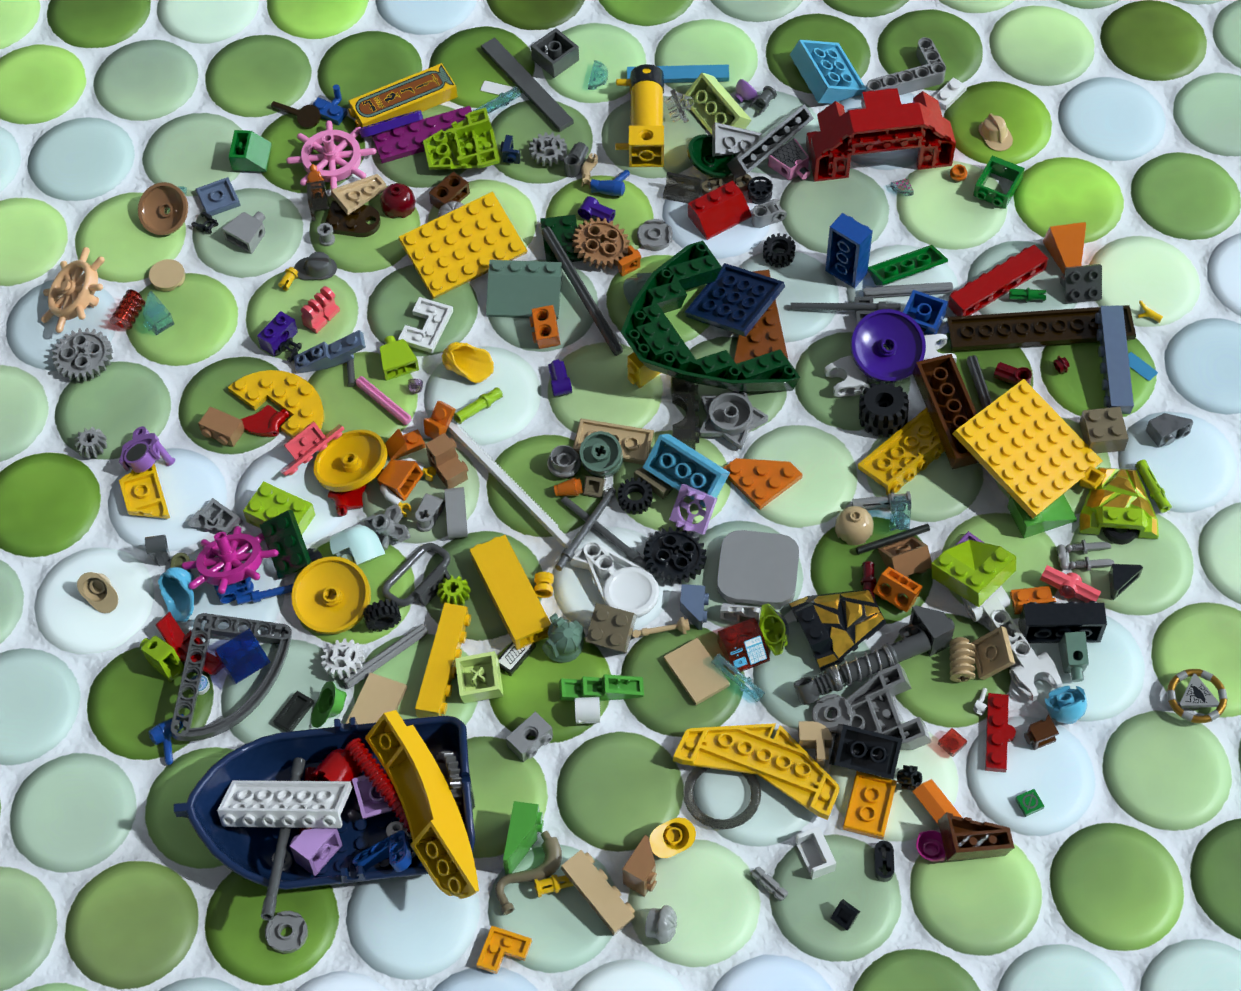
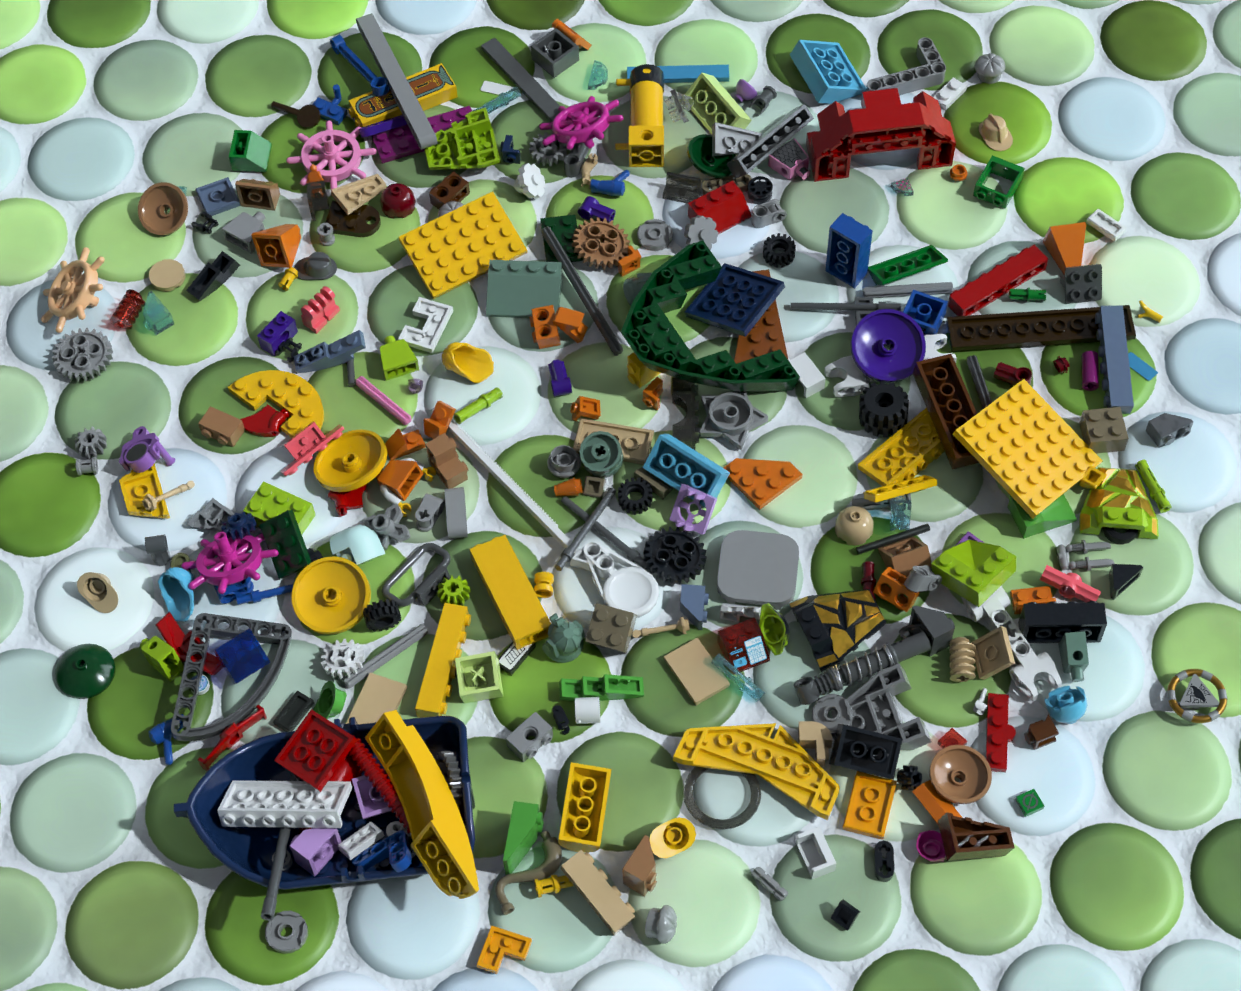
(87, 466): none -> light grey bush
(89, 679): none -> dark green dish
(150, 502): none -> tan piece
(213, 276): none -> black slope
(231, 736): none -> red plate
(238, 525): none -> dark blue gear
(258, 194): none -> medium nougat slope
(277, 245): none -> orange slope
(316, 750): none -> red plate
(339, 46): none -> blue piece
(360, 840): none -> white plate
(396, 81): none -> light grey beam
(530, 181): none -> white plant
(561, 719): none -> black piece
(568, 32): none -> orange plate
(570, 323): none -> orange slope
(581, 123): none -> dark pink piece
(584, 808): none -> yellow brick
(585, 407): none -> orange bracket
(652, 392): none -> orange bracket
(701, 229): none -> light grey plant
(809, 374): none -> white panel
(900, 488): none -> yellow tile
(922, 579): none -> light grey piece
(960, 763): none -> medium nougat dish
(989, 68): none -> light grey piece
(1090, 370): none -> magenta piece
(1106, 225): none -> white plate

